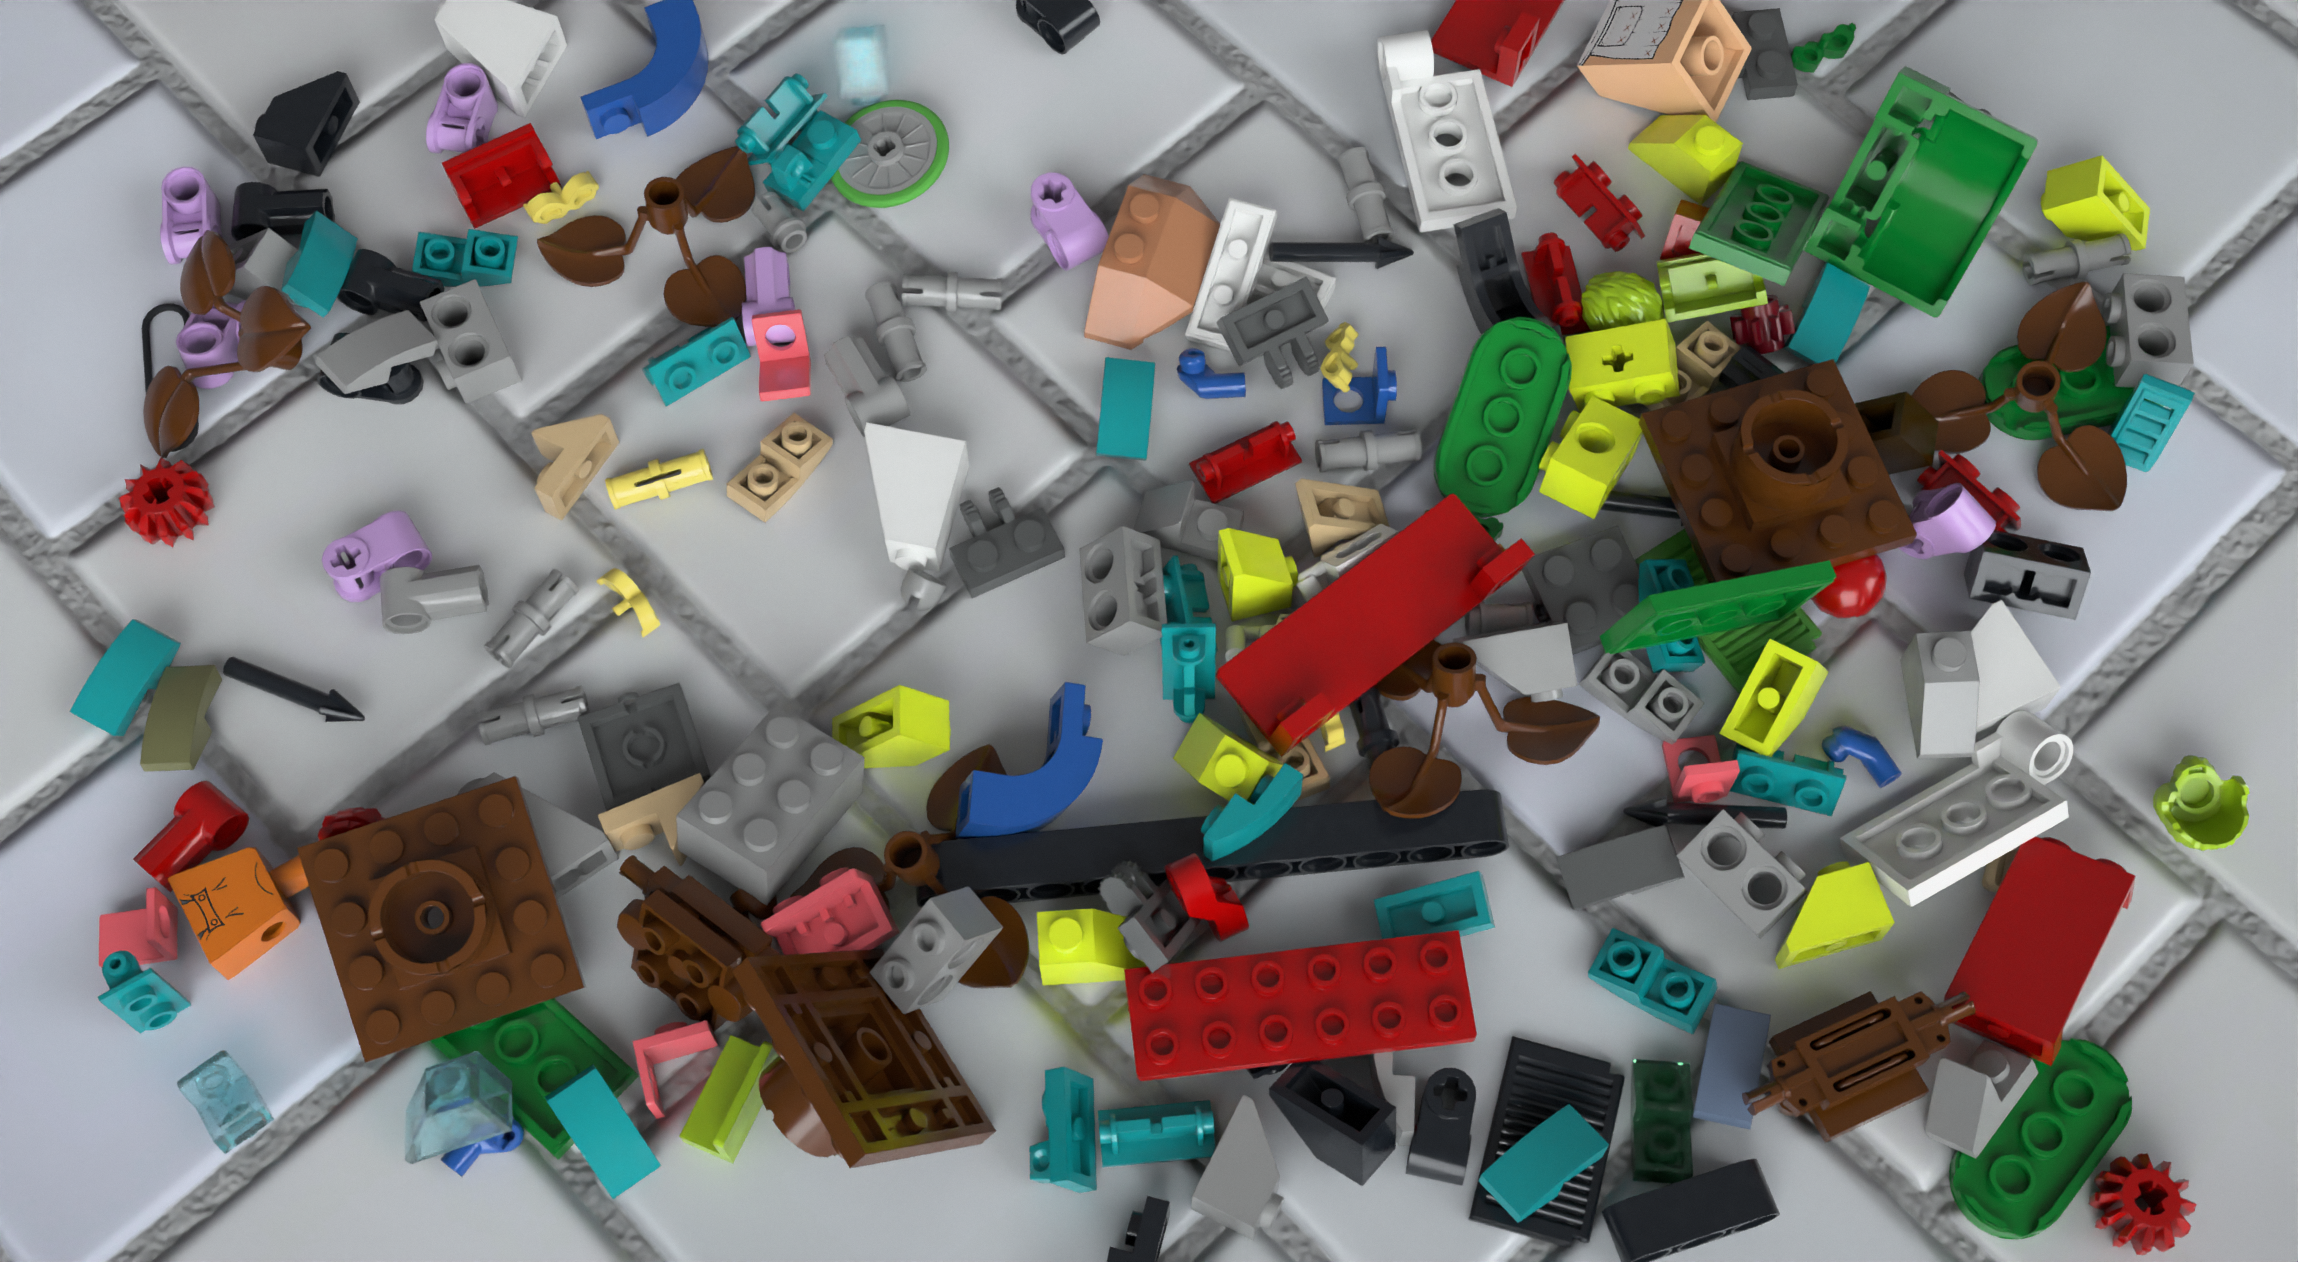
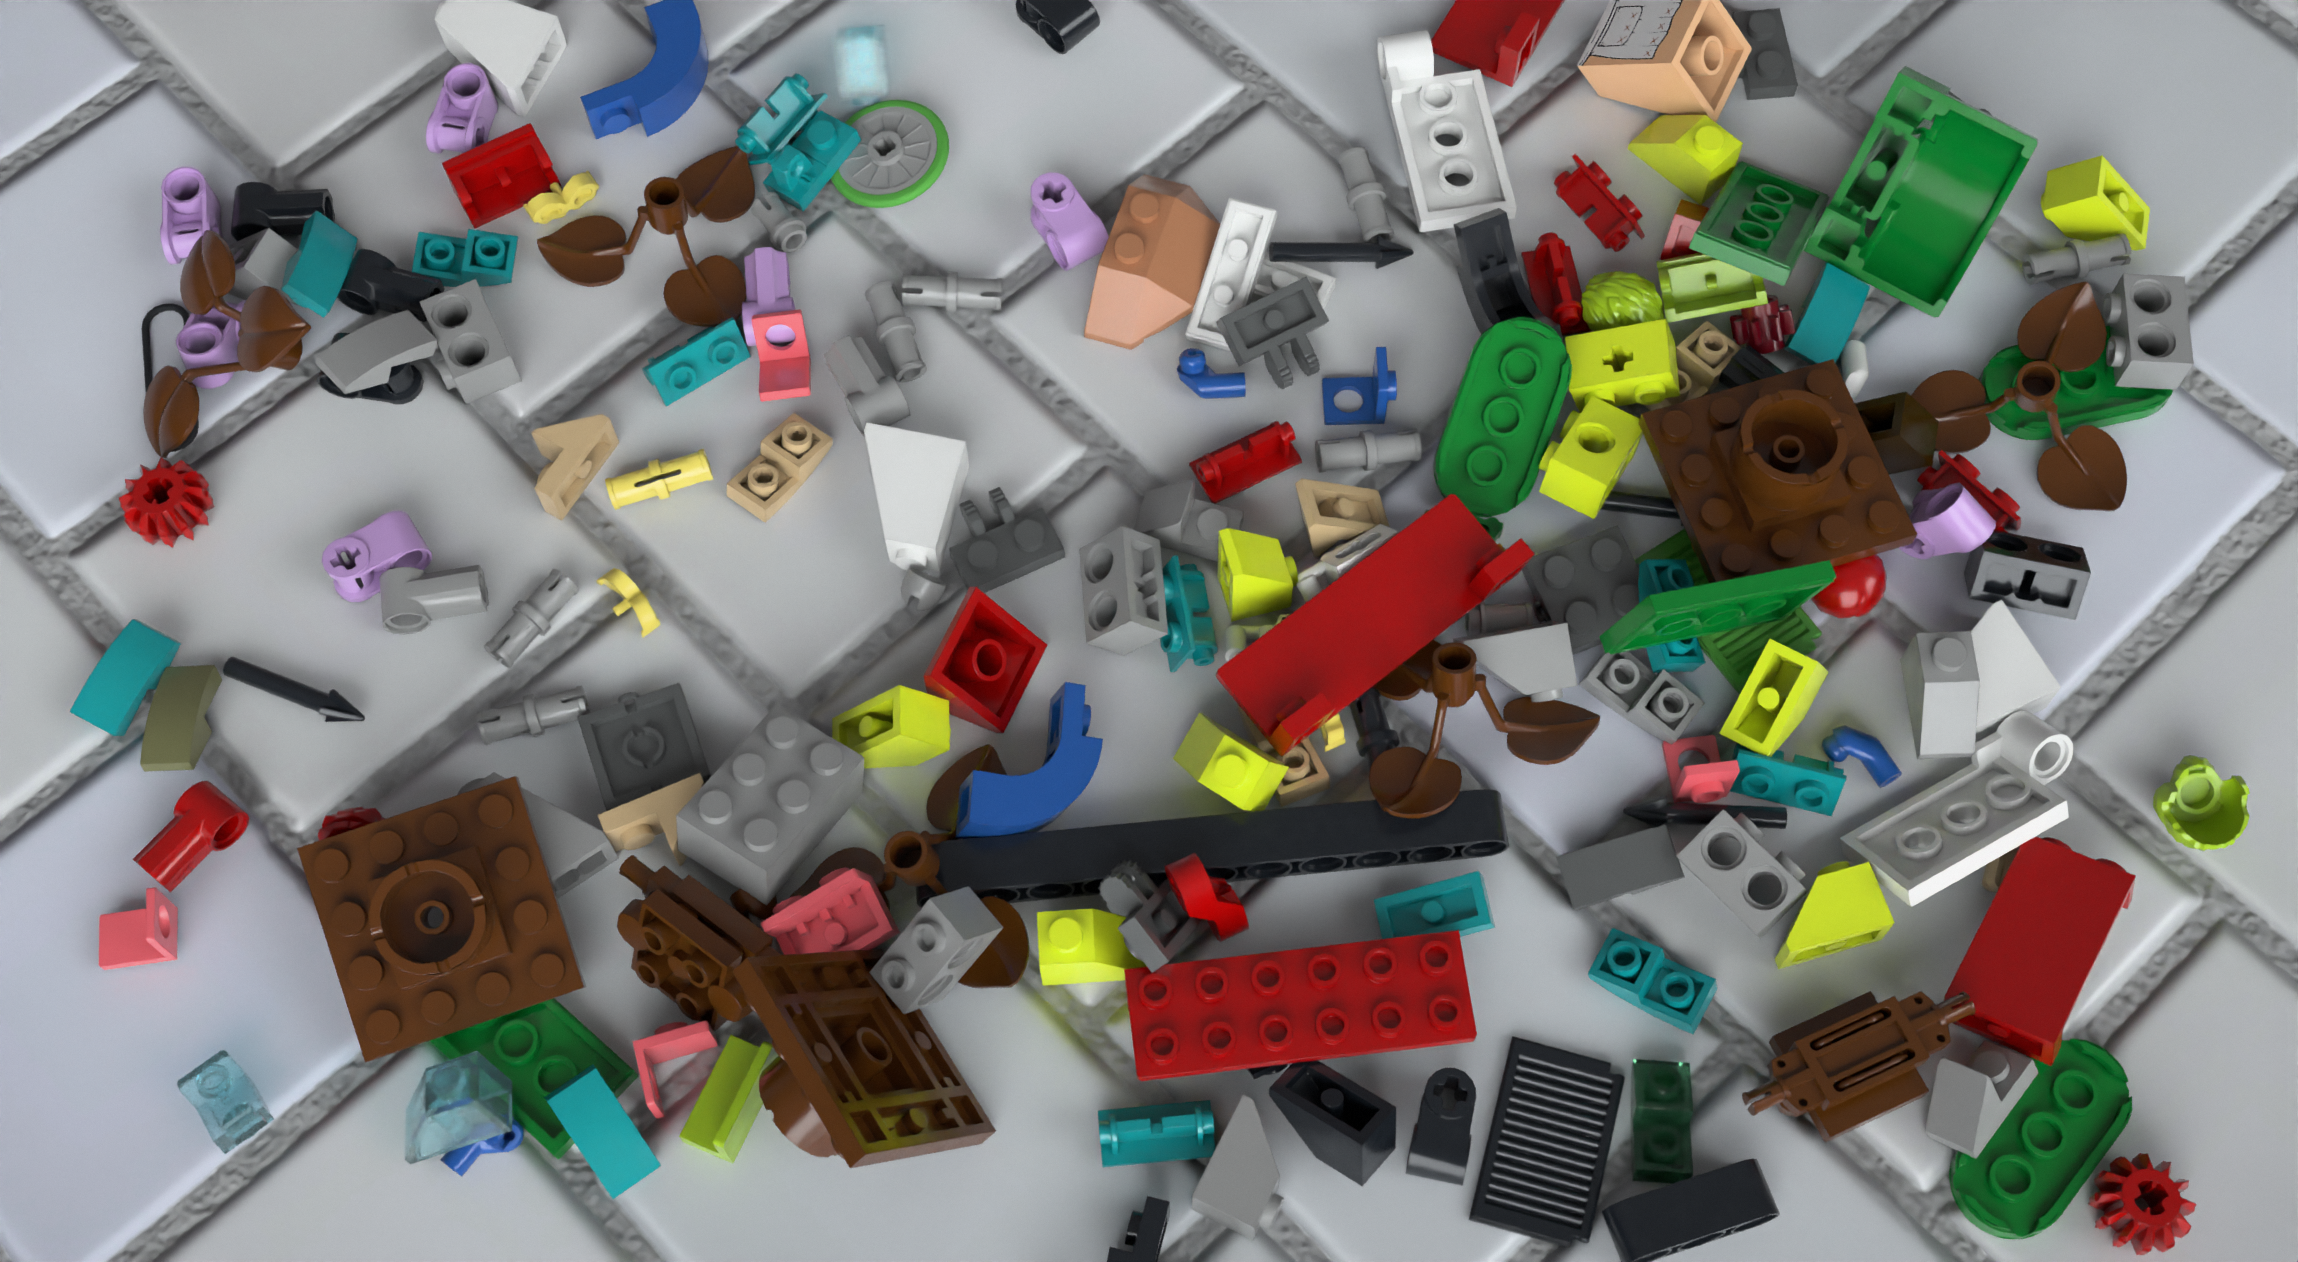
(139, 996): teal hinge -> none
(239, 906): orange torso -> none
(307, 123): black slope -> none
(983, 663): none -> red slope
(1070, 1151): teal hinge -> none
(1125, 409): teal slope -> none
(1188, 667): teal hinge -> none
(1243, 822): teal slope -> none
(1338, 362): light yellow piece -> none
(1396, 1090): light grey slope -> none
(1542, 1162): teal slope -> none
(1731, 1065): sand blue slope -> none
(1831, 45): green piece -> none
(1854, 366): none -> white arm
(2145, 427): teal slope -> none

